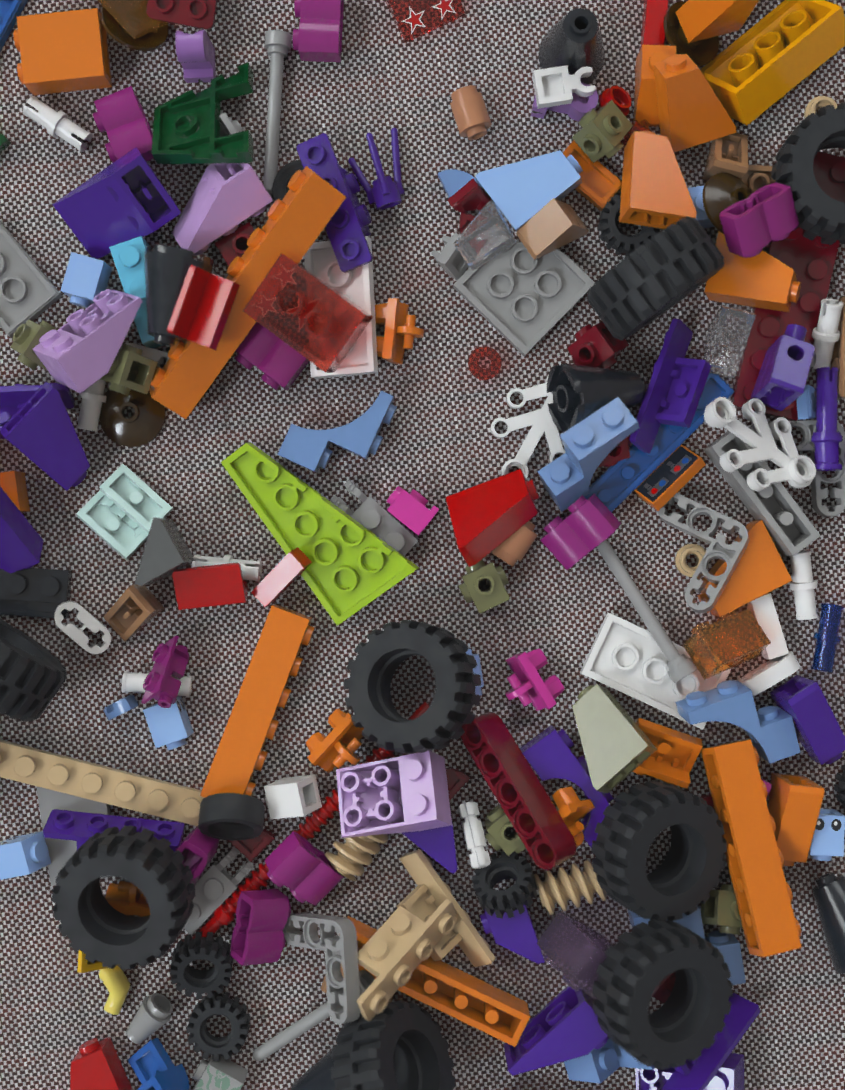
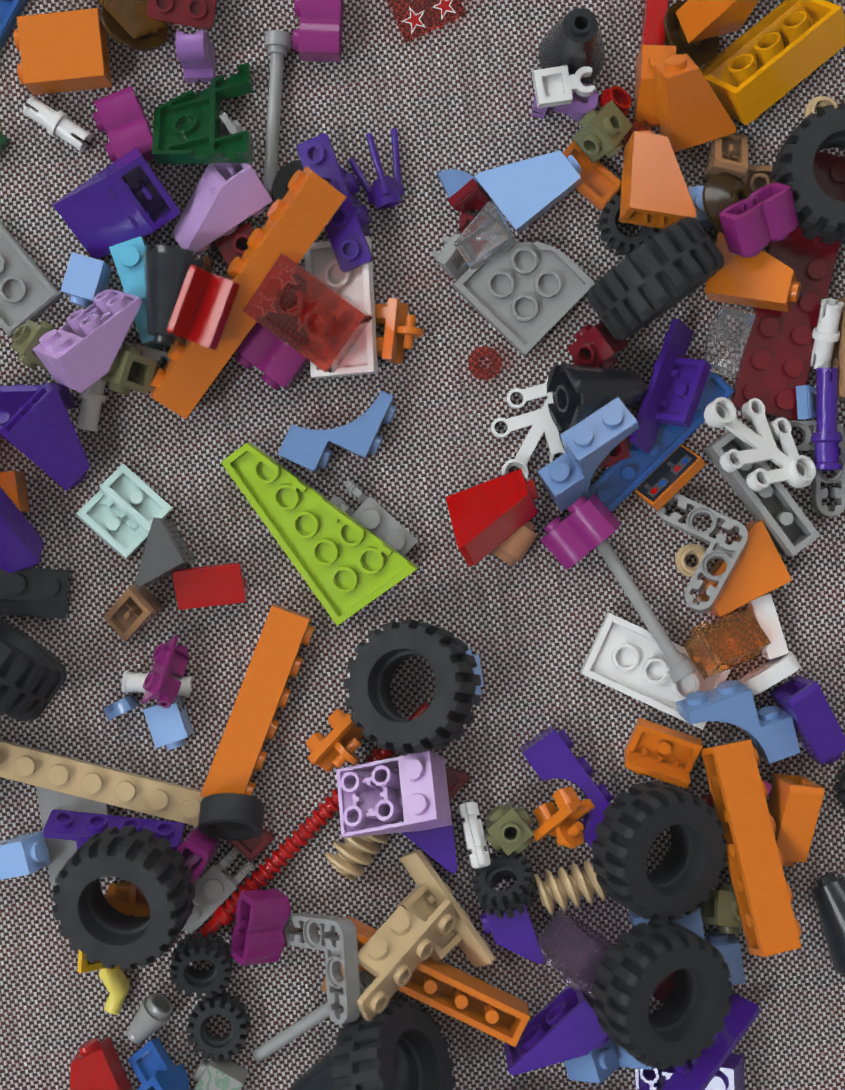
(77, 633): white beam -> none
(139, 429): dark brown dish -> none
(250, 569): white pin -> none
(281, 577): piece -> none
(292, 796): white brick -> none
(302, 869): magenta brick -> none
(411, 509): dark pink brick -> none
(470, 112): nougat brick -> none
(493, 595): olive brick -> none
(518, 791): dark red beam -> none
(527, 682): dark pink hips -> none
(551, 229): medium nougat slope -> none
(609, 738): slope -> none
(784, 369): dark purple torso -> none
(803, 586): white pin -> none
(827, 637): clear blue pin -> none
(828, 835): light blue brick -> none

